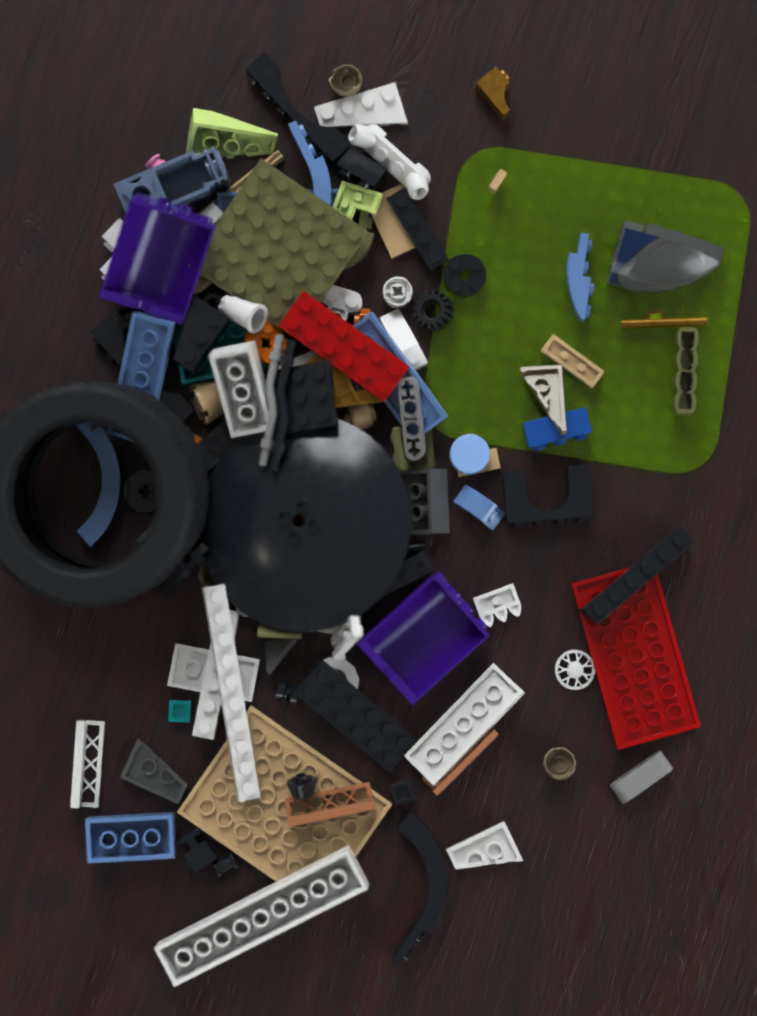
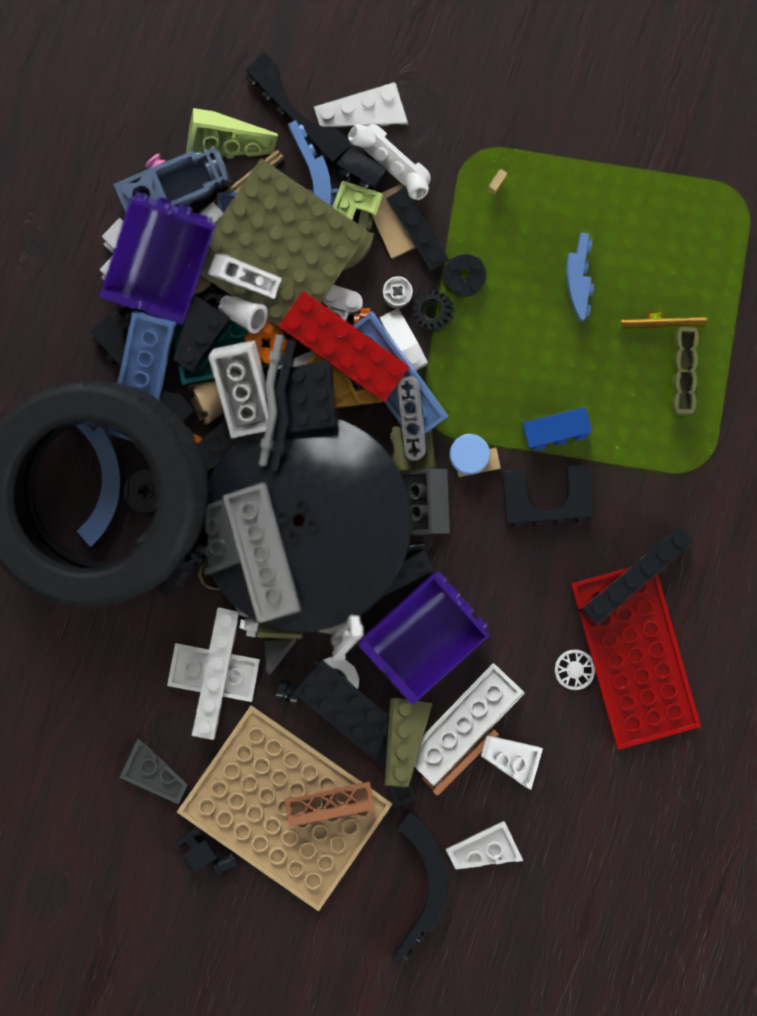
(79, 764): white fence -> none
(131, 837): medium blue brick -> none
(179, 711): teal plate -> none
(221, 548): none -> dark grey wing
(231, 692): white plate -> none
(244, 275): none -> white slope
(249, 625): none -> white plate
(261, 553): none -> light grey plate
(261, 915): white brick -> none
(302, 786): black piece -> none
(346, 80): dark tan hair -> none
(360, 416): tan head -> none
(405, 736): none -> olive wing
(479, 507): medium blue brick -> none
(492, 90): pearl gold arch -> none
(497, 603): white plate -> none
(513, 758): none -> white wing
(547, 387): wing -> none
(559, 763): dark tan hair -> none
(572, 361): tan tile -> none
(641, 777): light grey beam -> none
(659, 258): dark grey panel -> none

